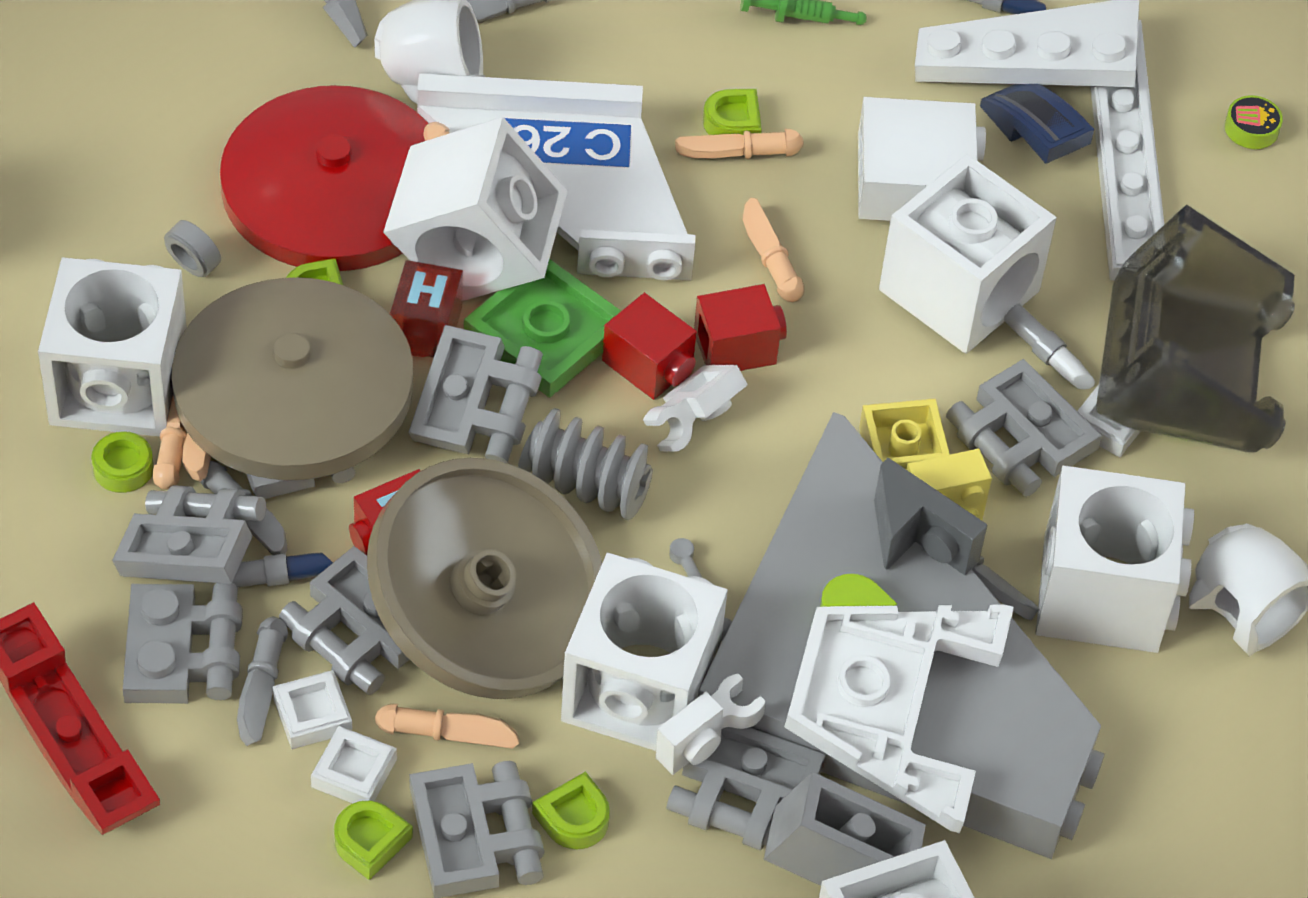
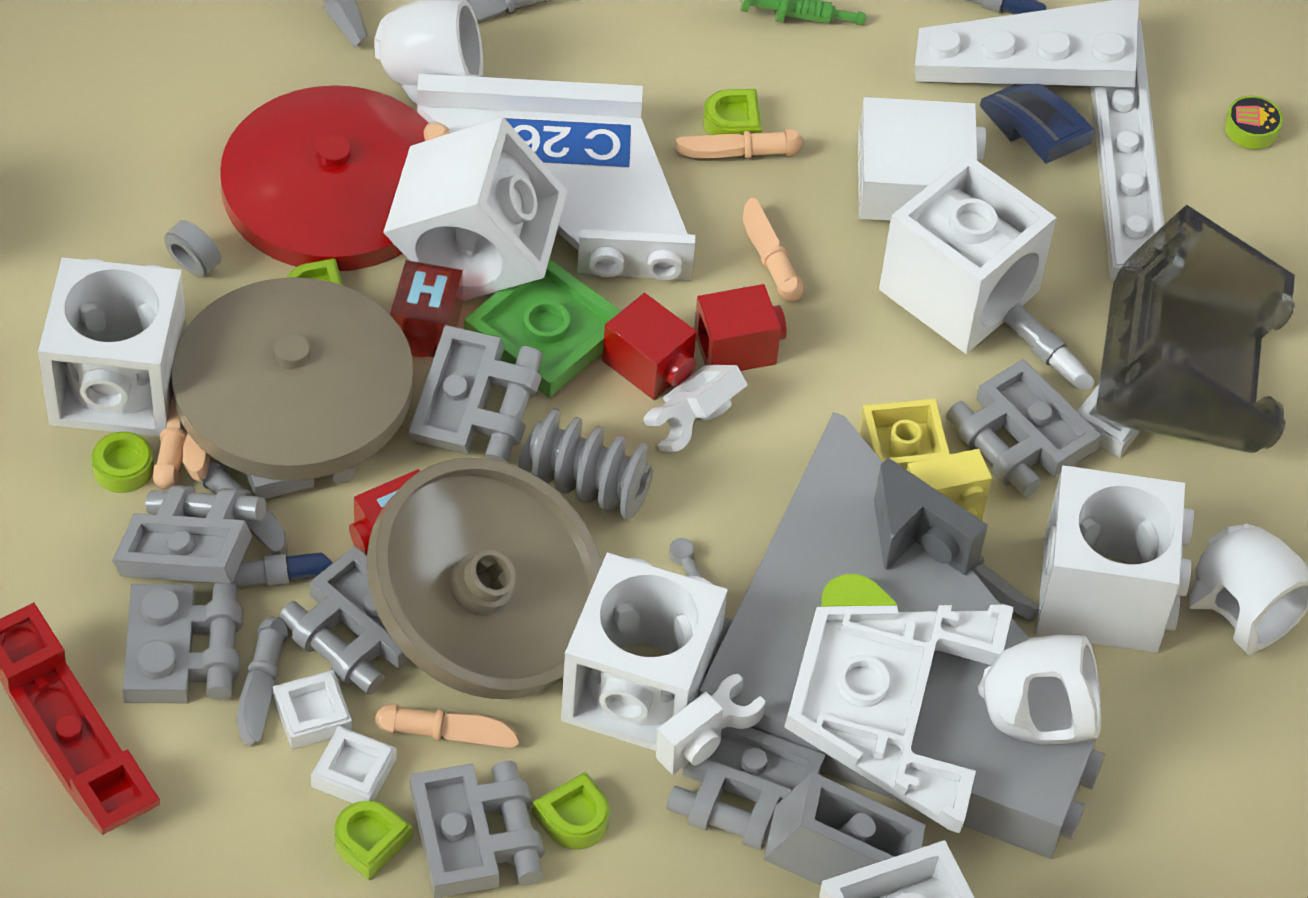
(1045, 691): none -> white piece

